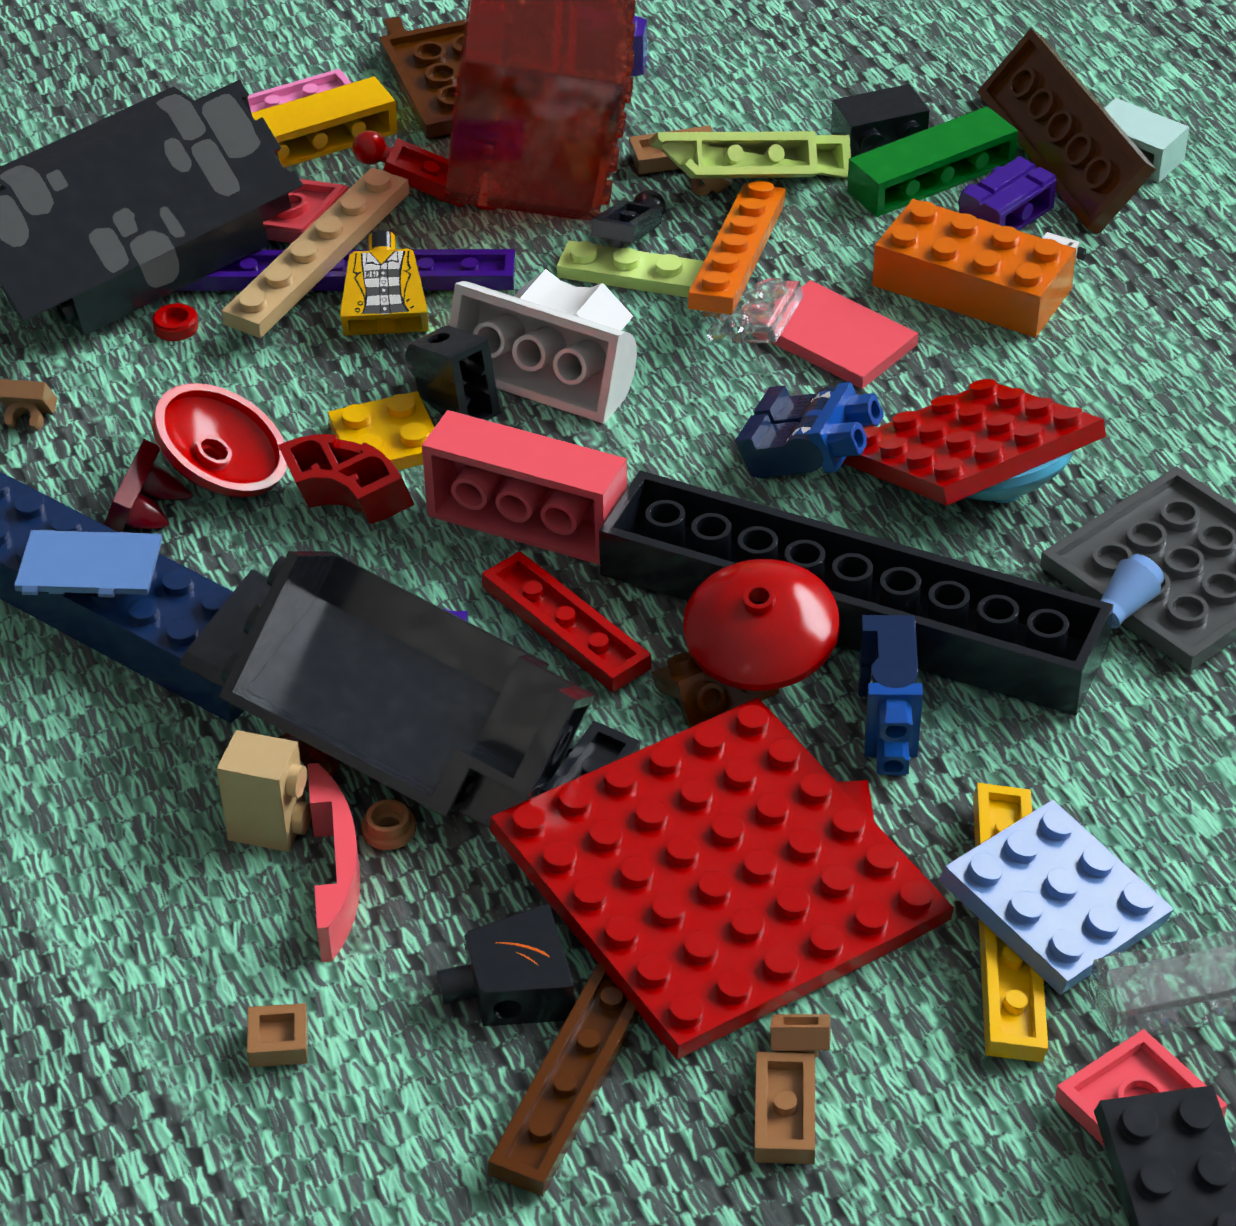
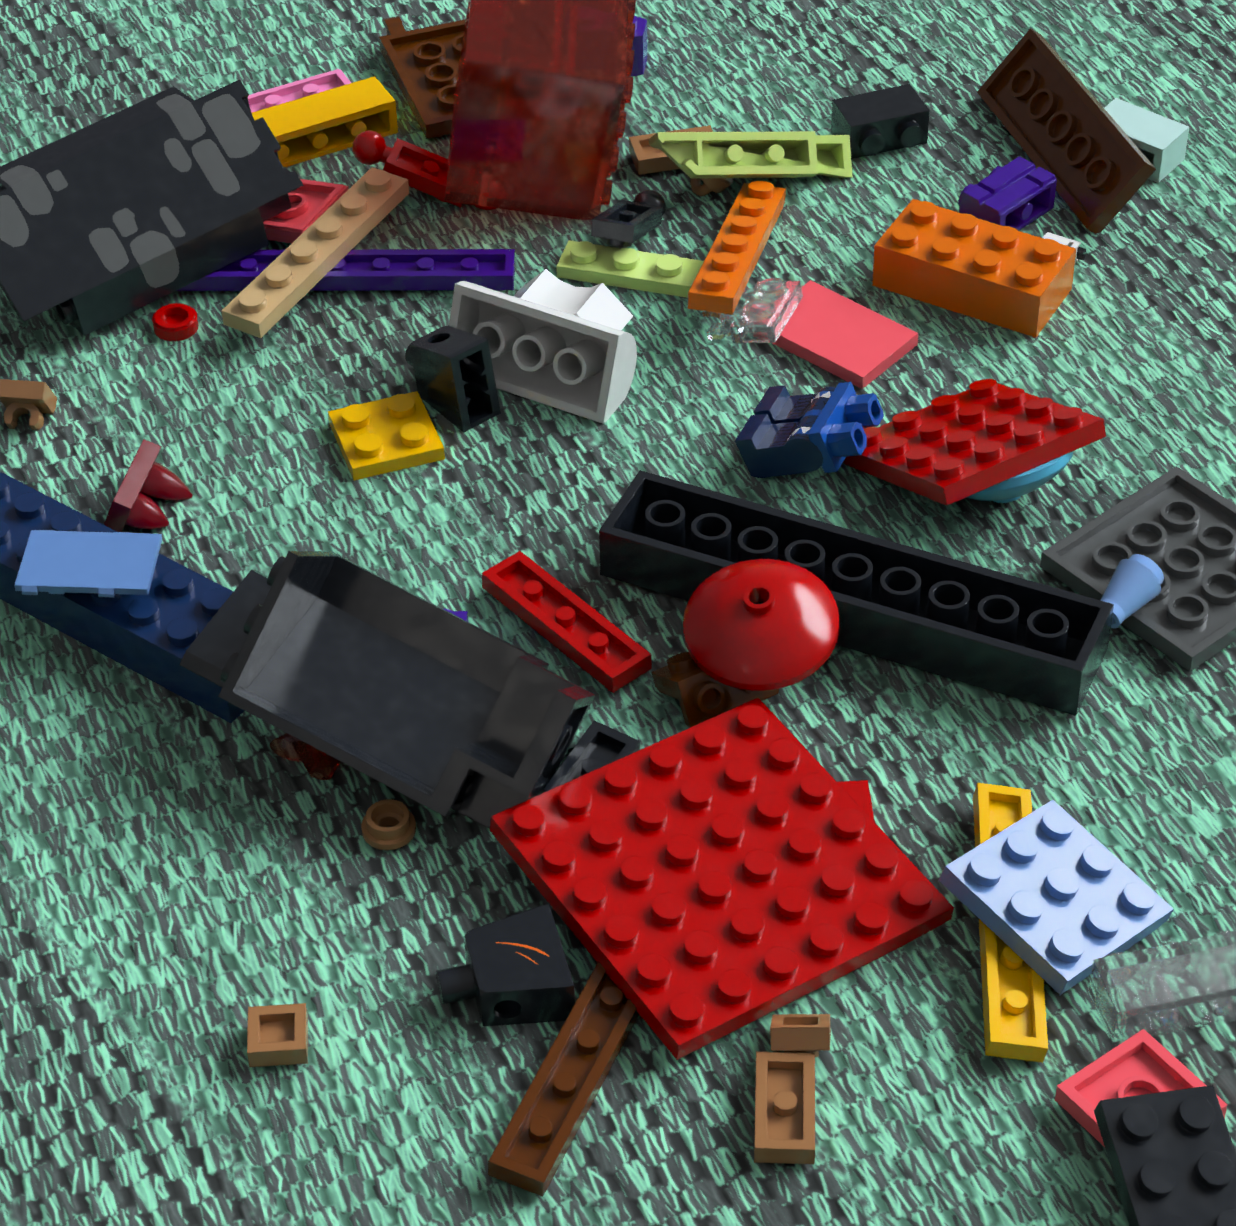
(218, 440): red dish -> none
(263, 791): tan brick -> none
(336, 902): coral slope -> none
(346, 475): red brick -> none
(383, 290): torso -> none
(521, 484): coral brick -> none
(893, 697): hips -> none
(931, 161): green brick -> none

